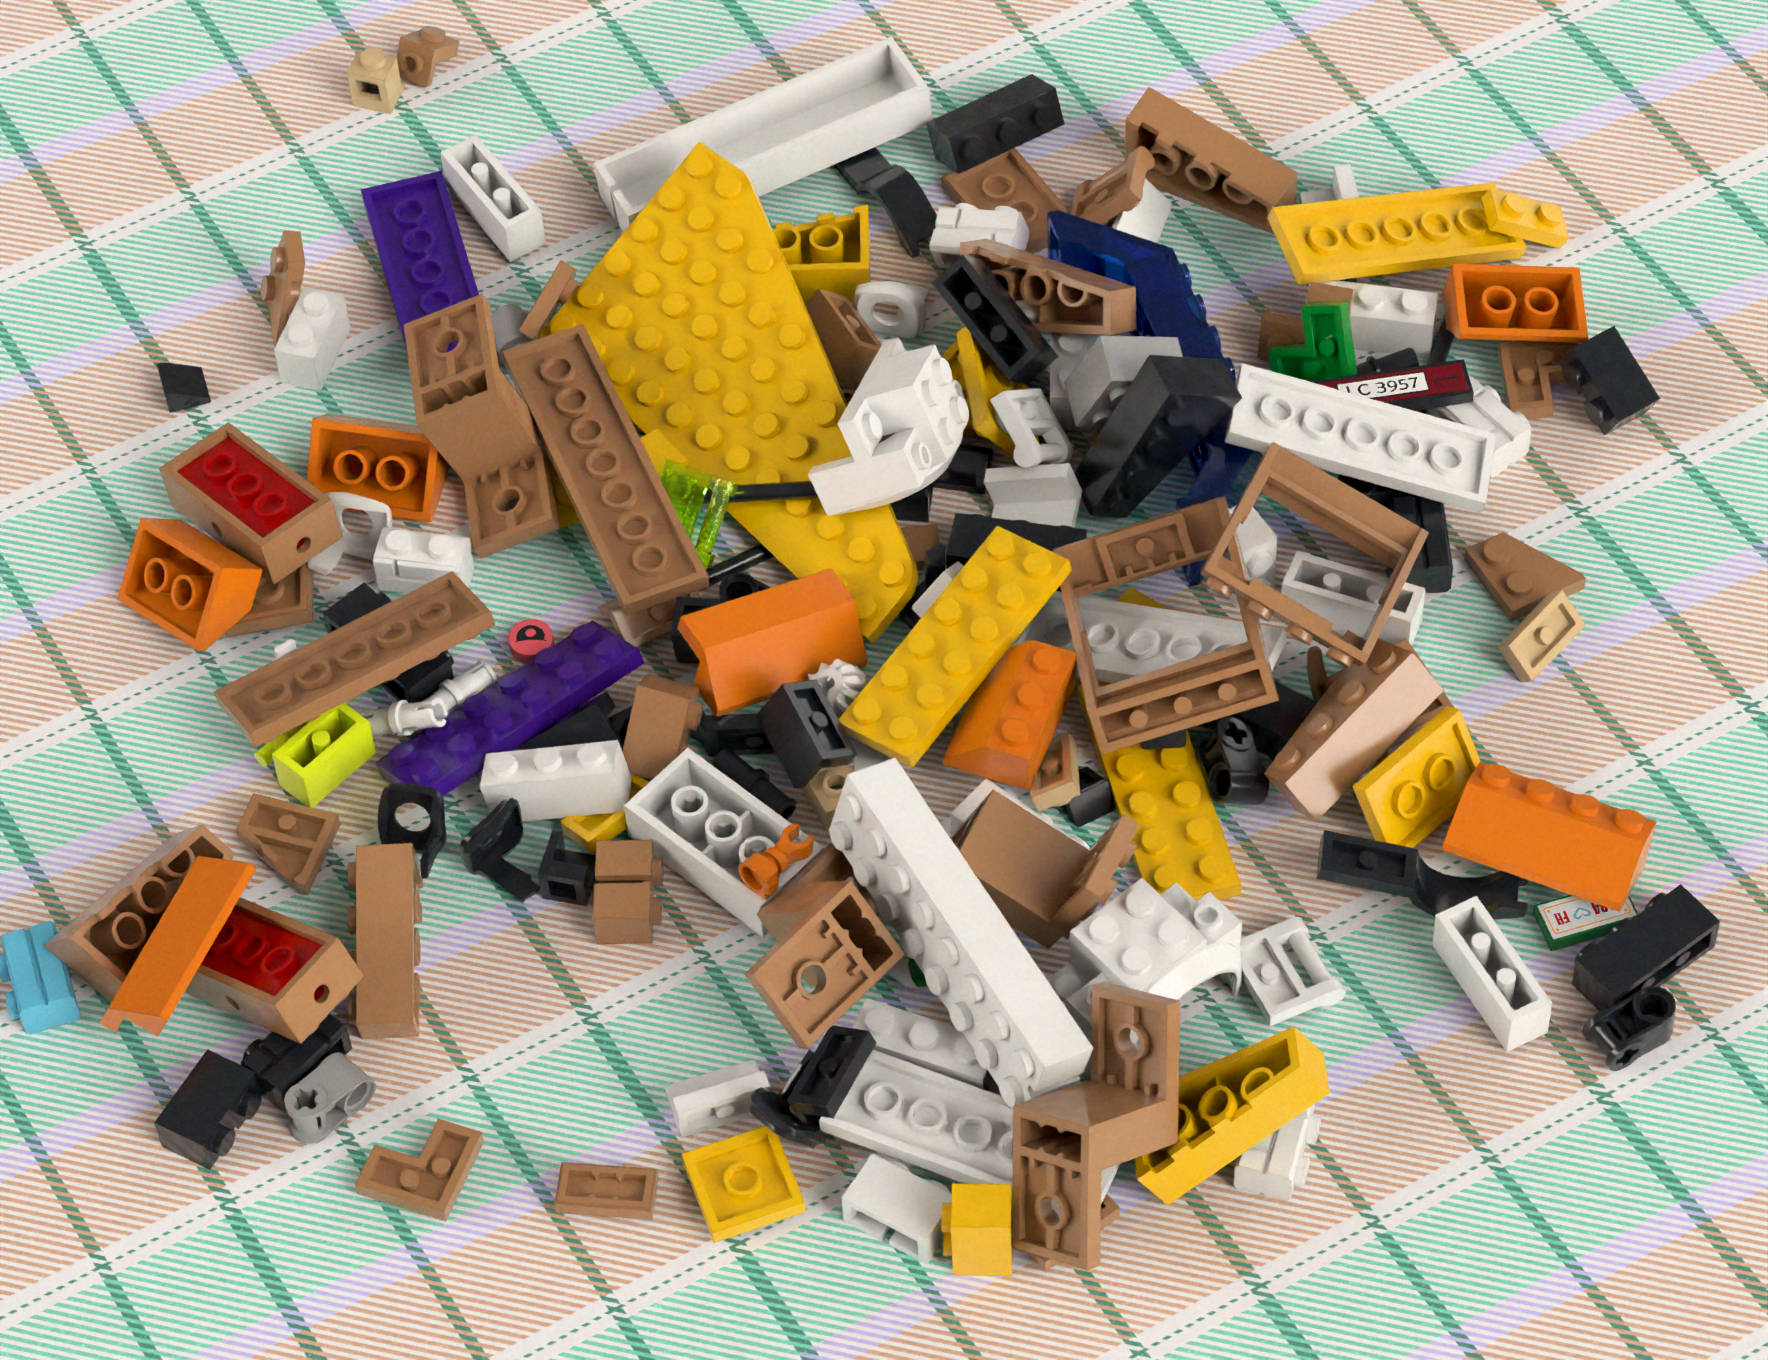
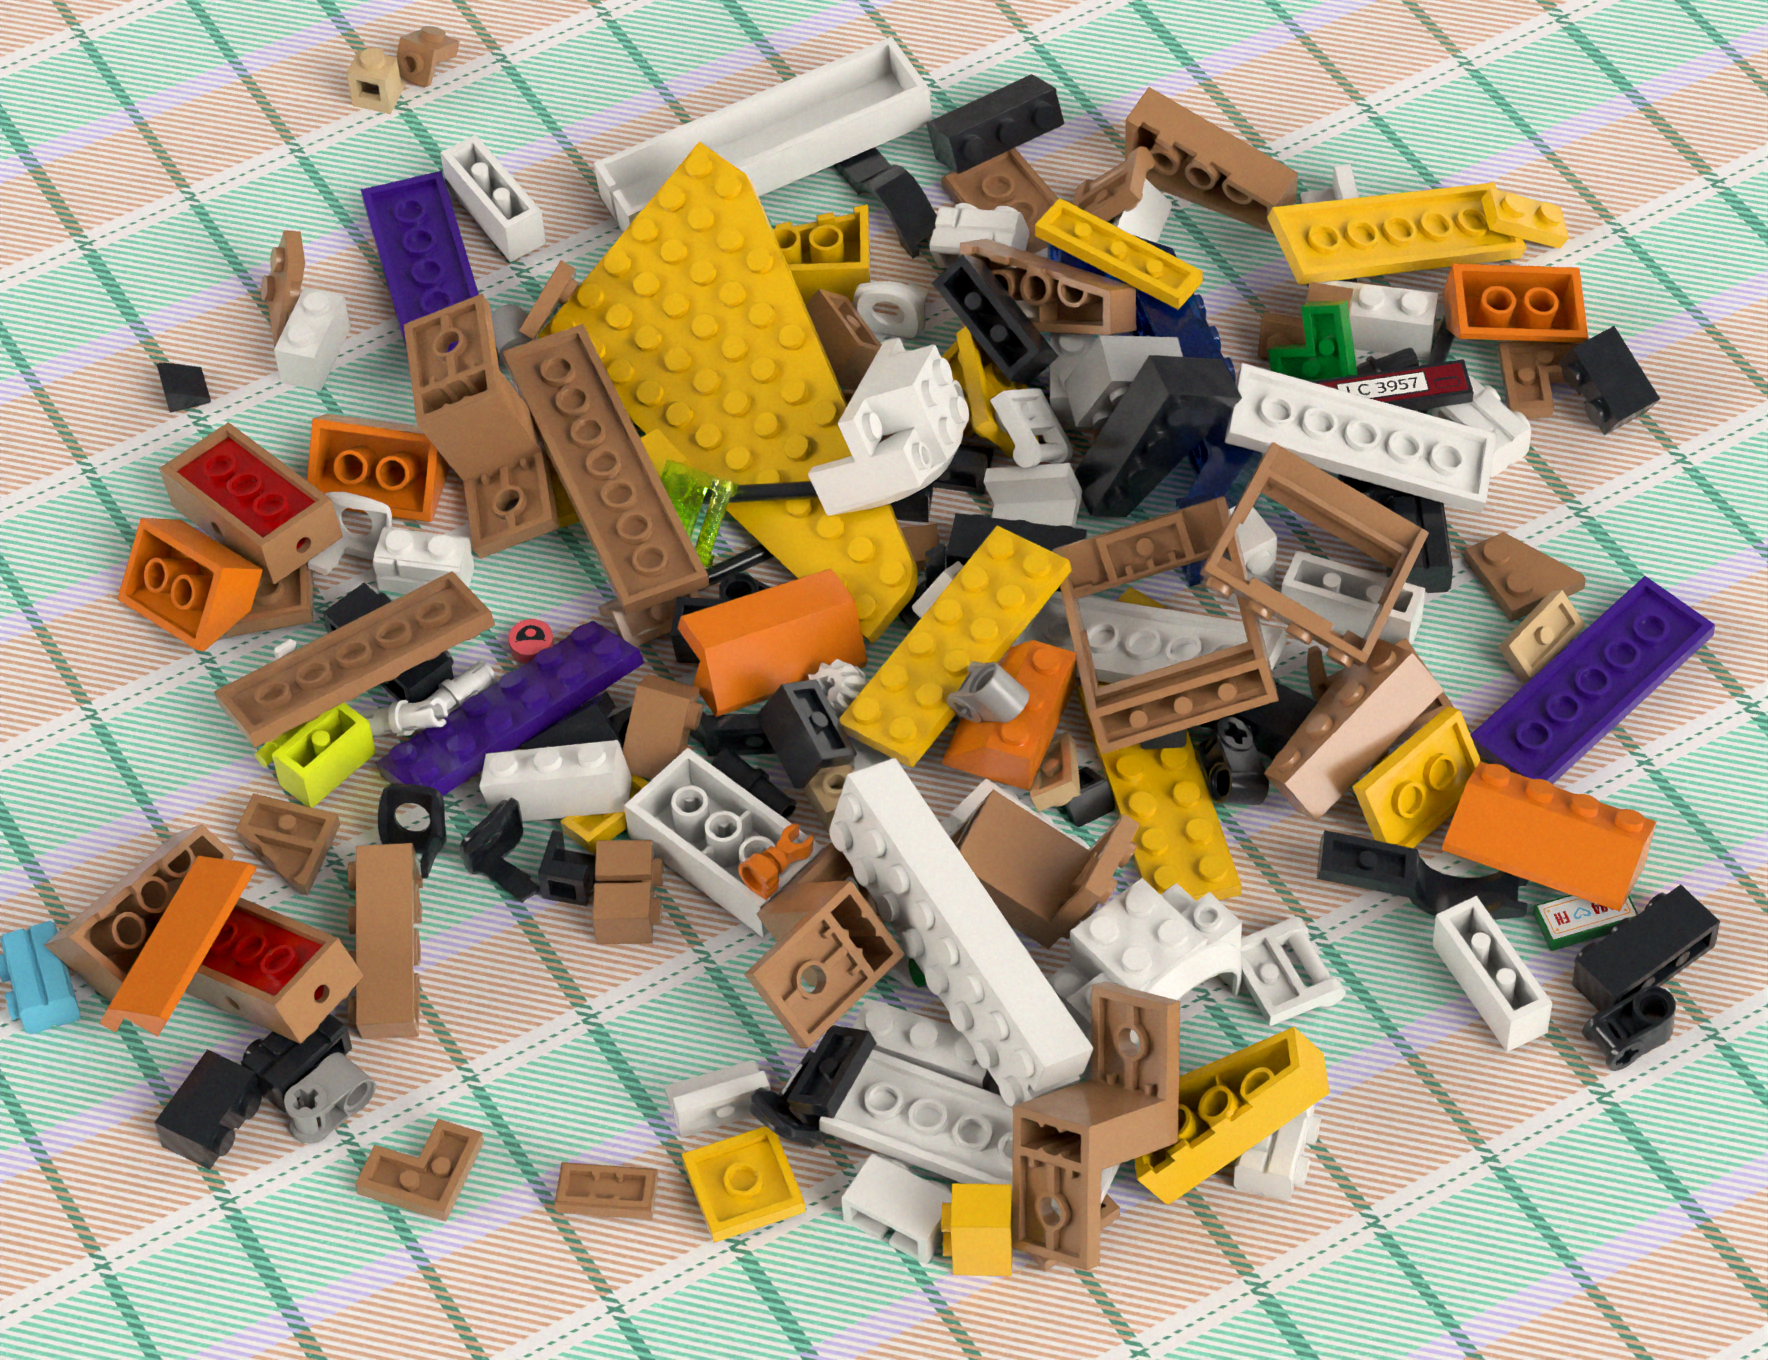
(988, 694): none -> light grey piece
(1119, 253): none -> yellow plate
(1593, 683): none -> dark purple plate

